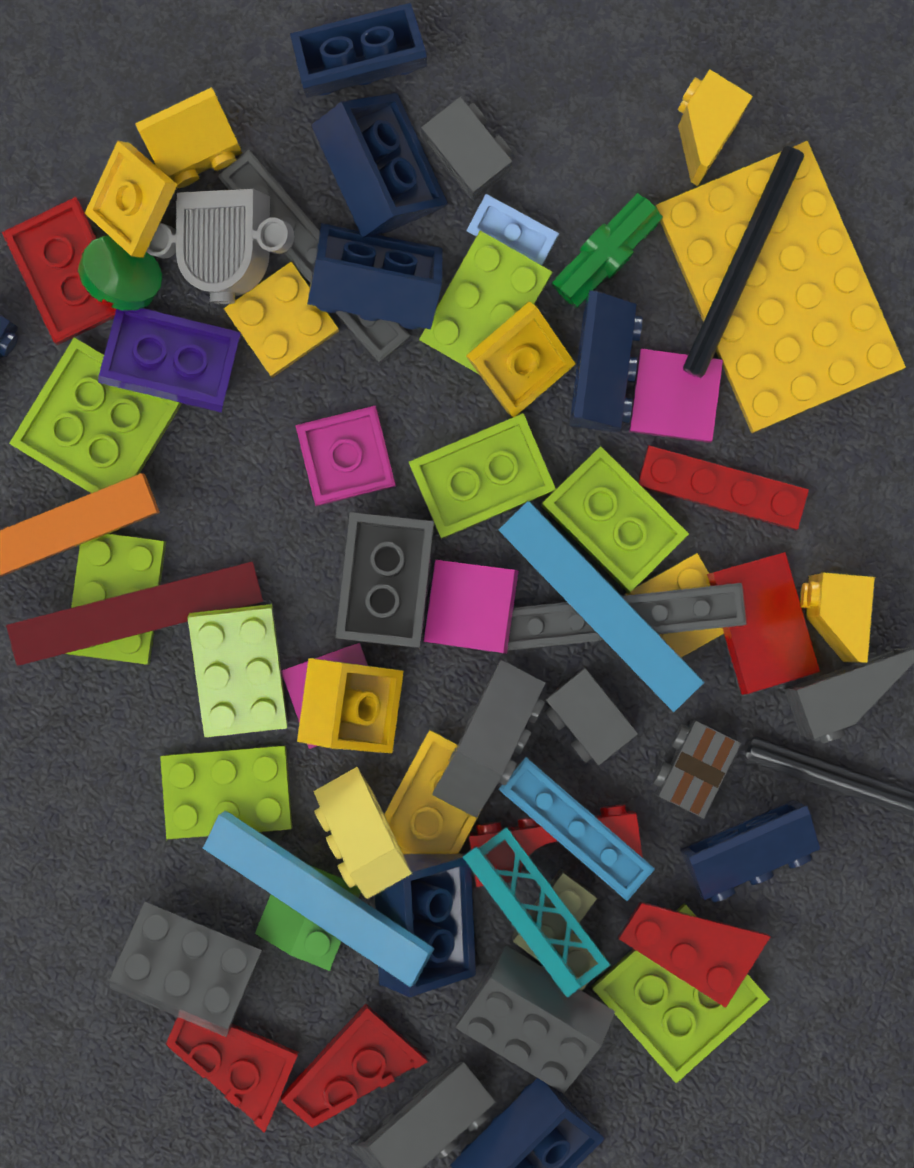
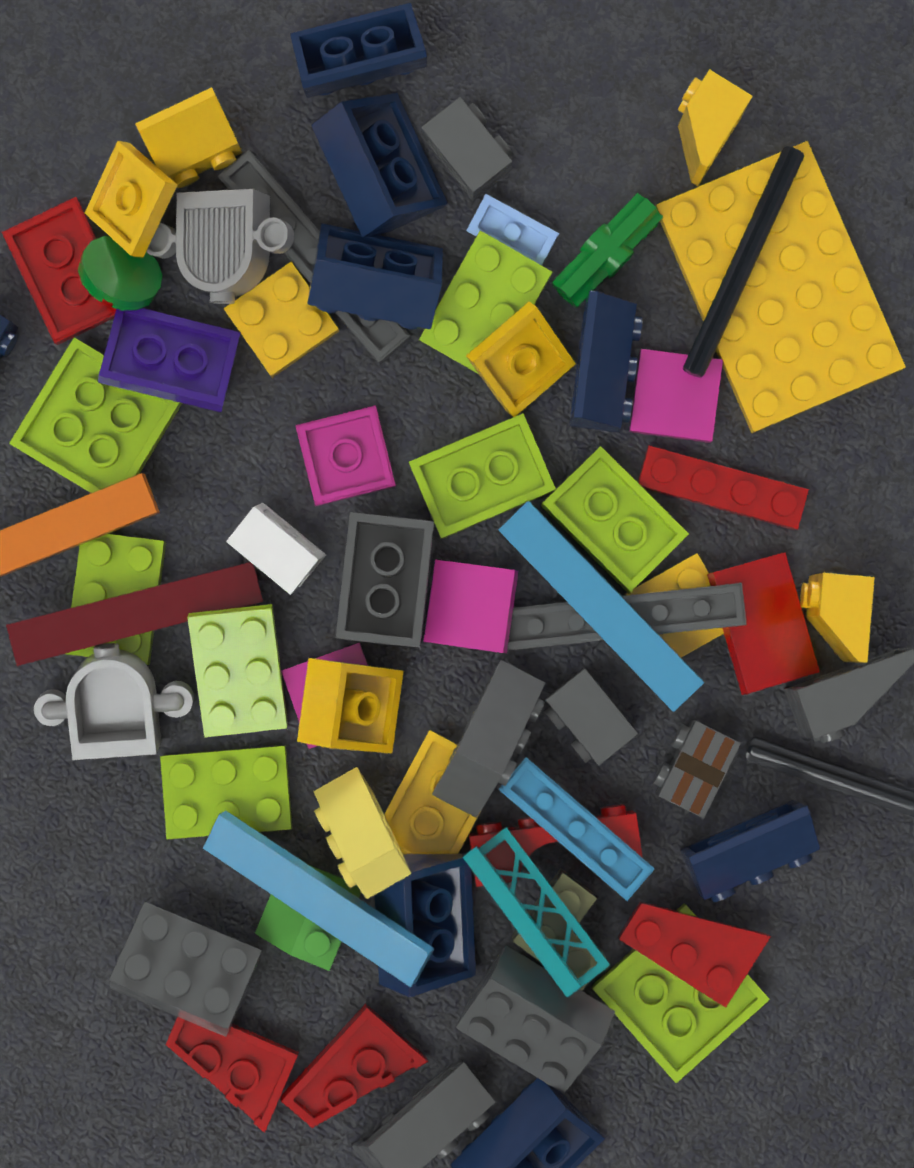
(113, 706): none -> light grey piece
(276, 548): none -> white hinge

